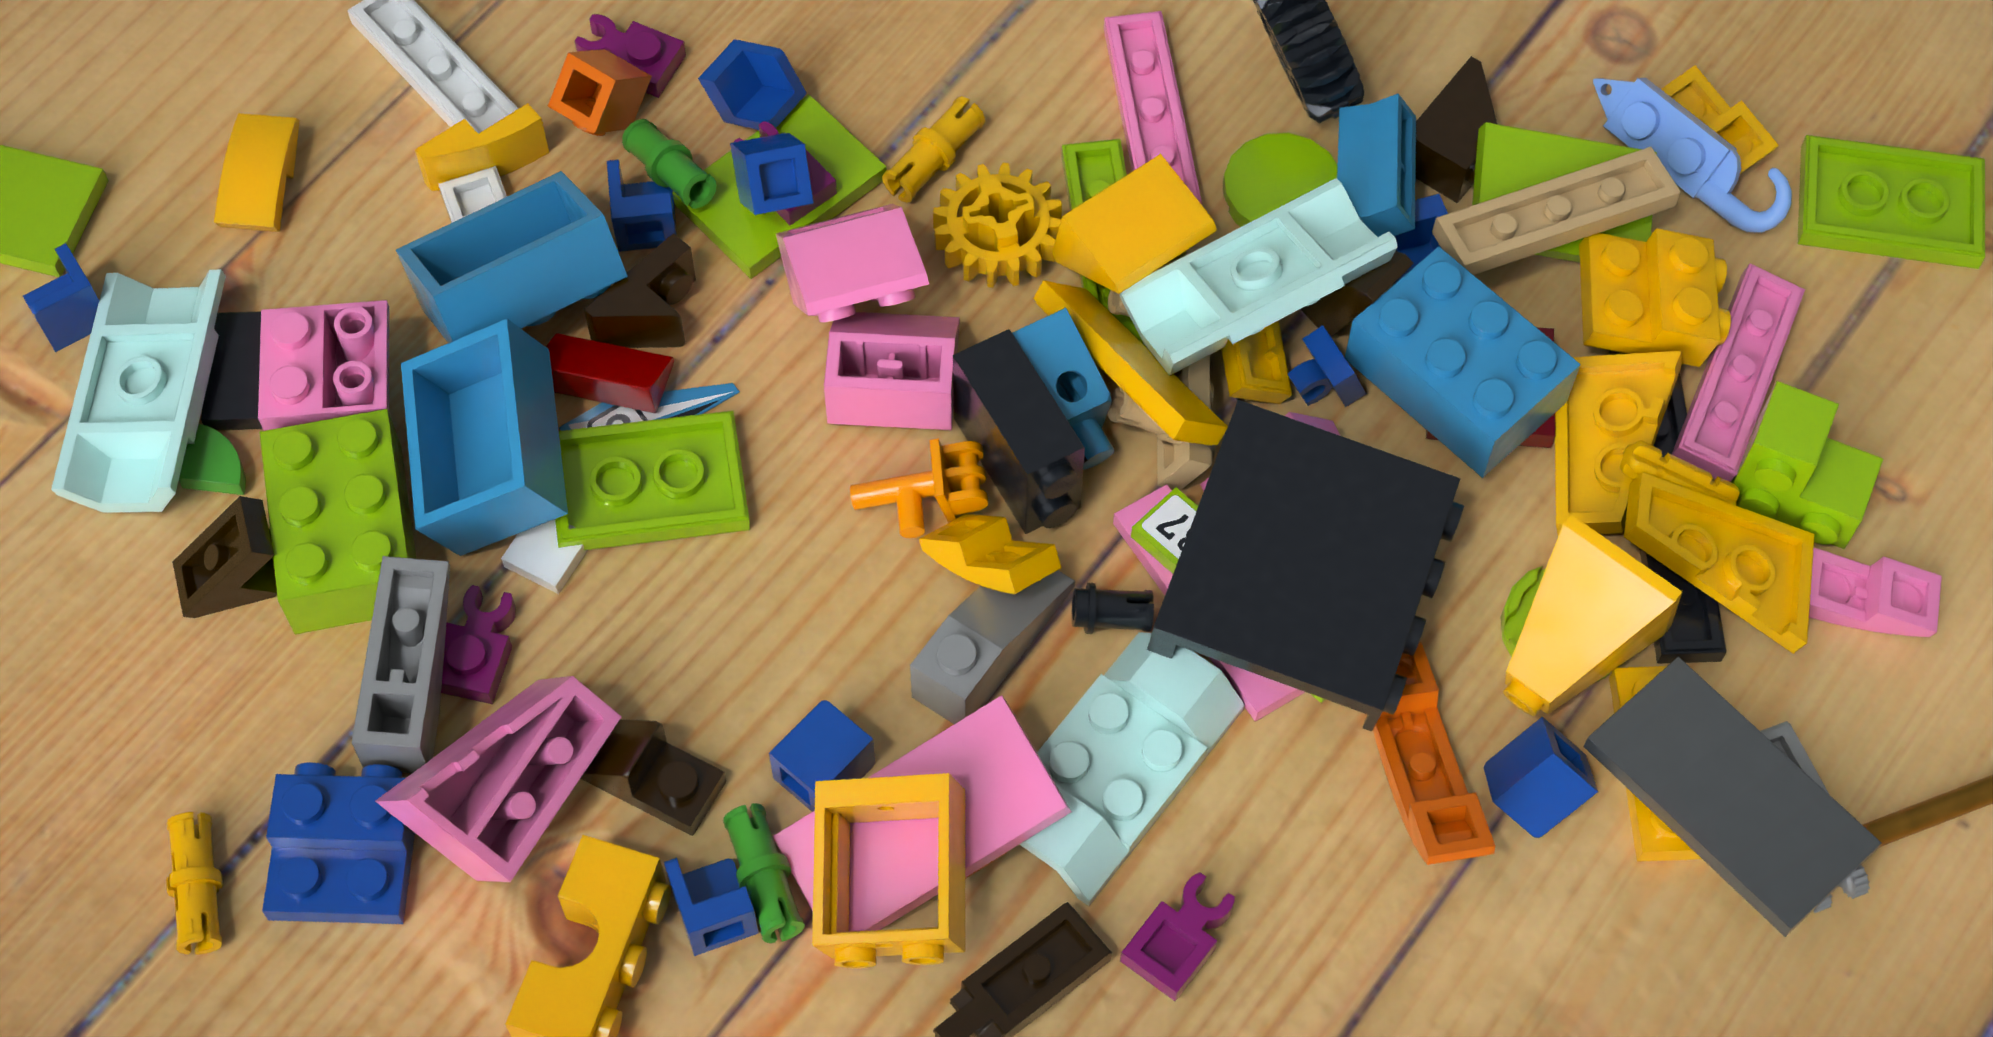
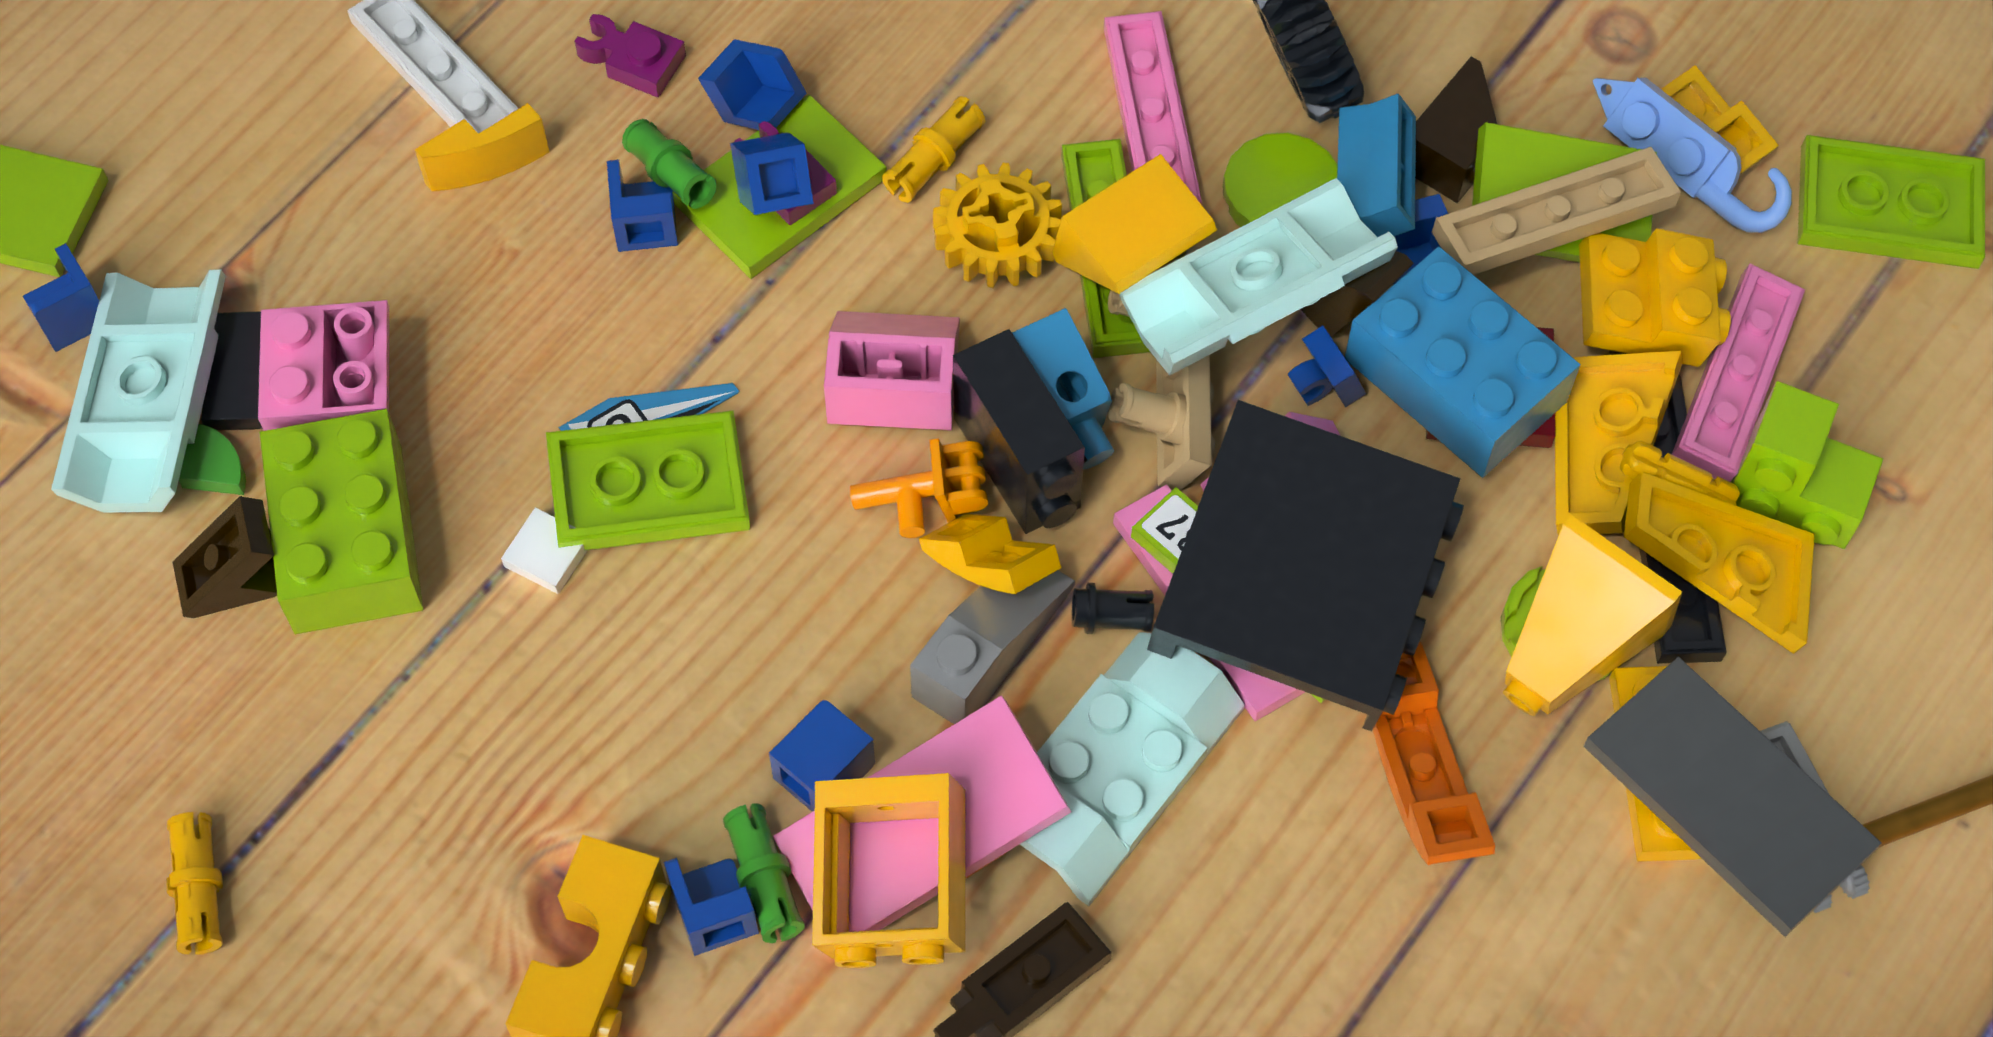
(255, 172): yellow slope -> none
(336, 848): blue plate -> none
(403, 665): light grey slope -> none
(471, 192): white tile -> none
(476, 652): magenta plate -> none
(483, 438): dark azure piece -> none
(505, 778): bright pink wedge -> none
(514, 260): dark azure piece -> none
(599, 91): orange brick -> none
(608, 372): red slope -> none
(638, 308): dark brown slope -> none
(655, 775): dark brown slope -> none
(852, 262): bright pink slope -> none
(1133, 366): yellow tile -> none
(1173, 943): magenta plate -> none
(1258, 367): yellow plate -> none
(1539, 778): blue panel -> none
(1874, 598): bright pink slope -> none

